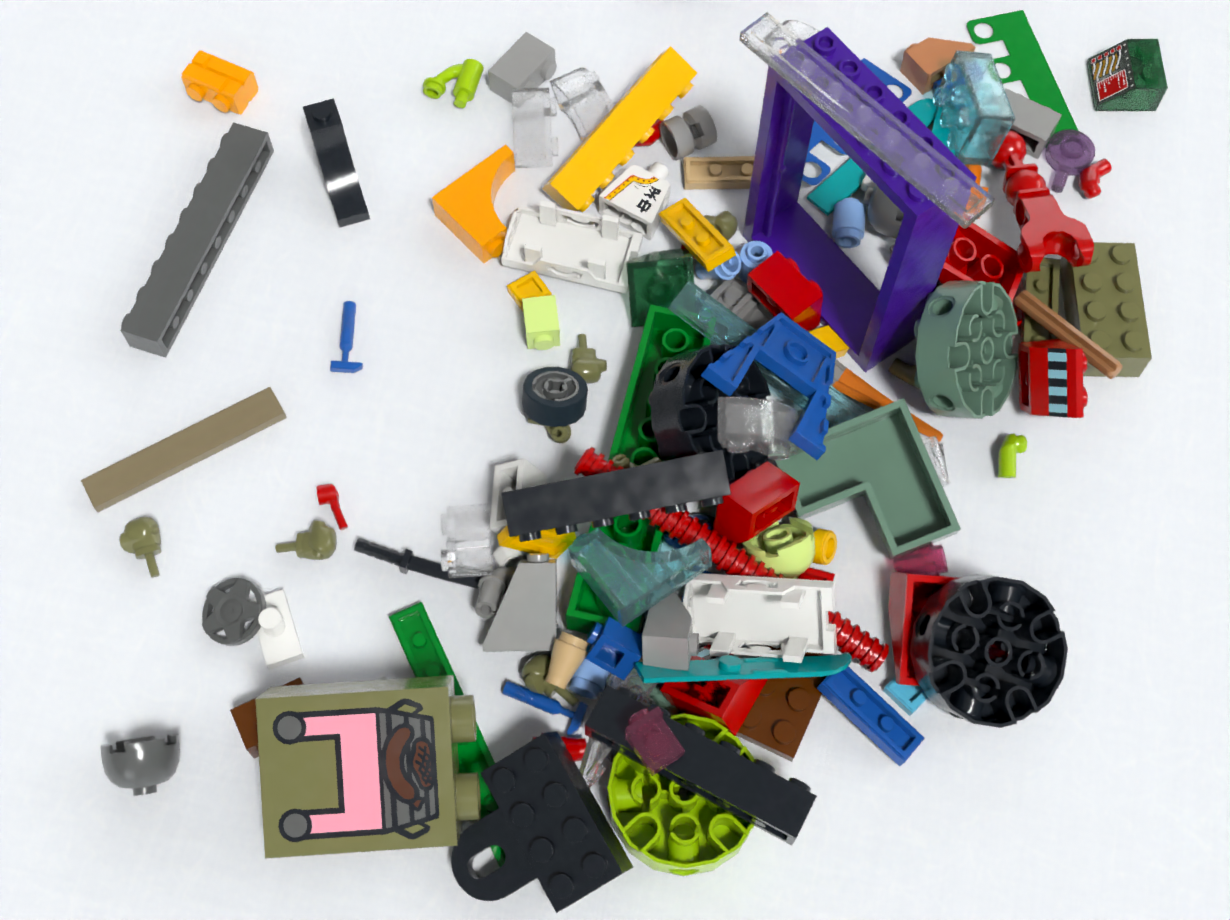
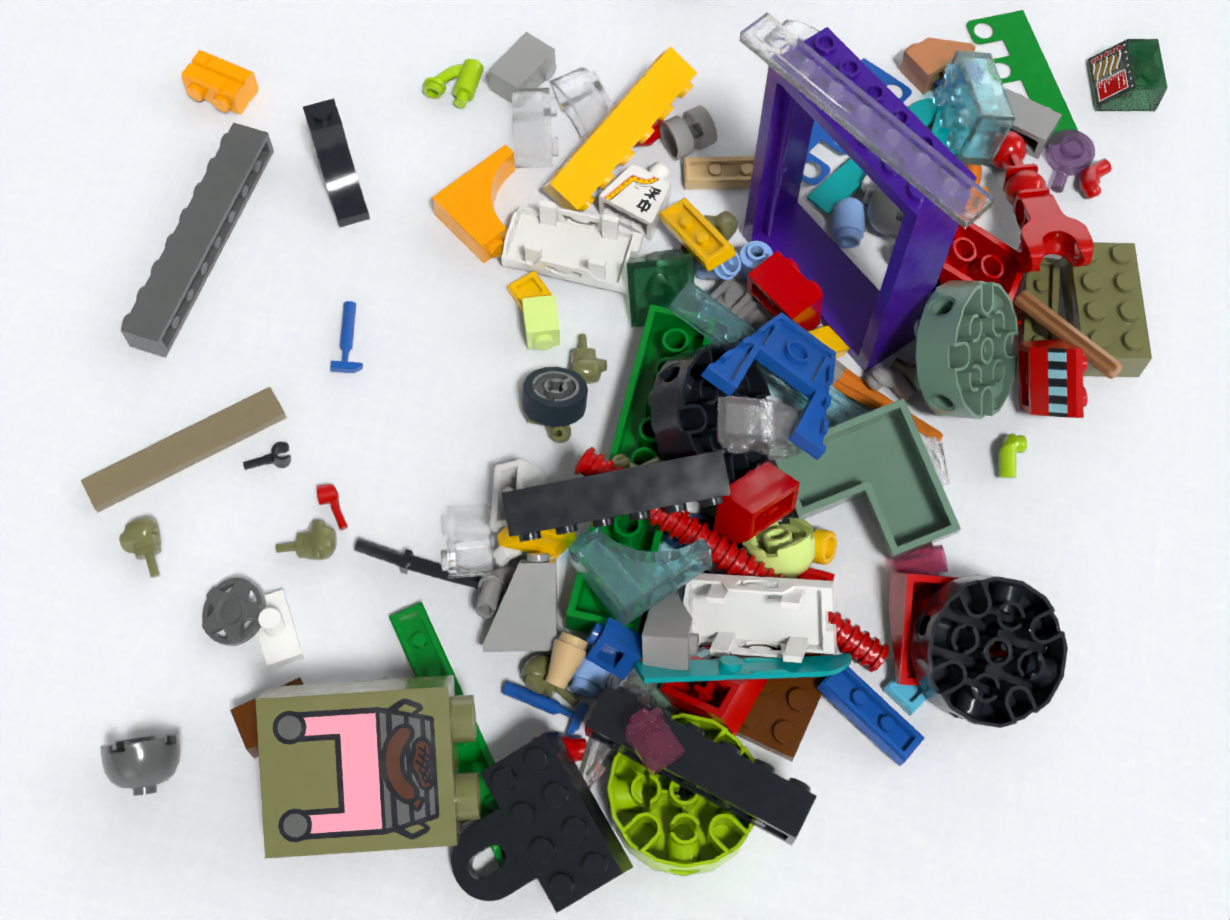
(272, 458): none -> black hand
(890, 378): none -> light grey arm

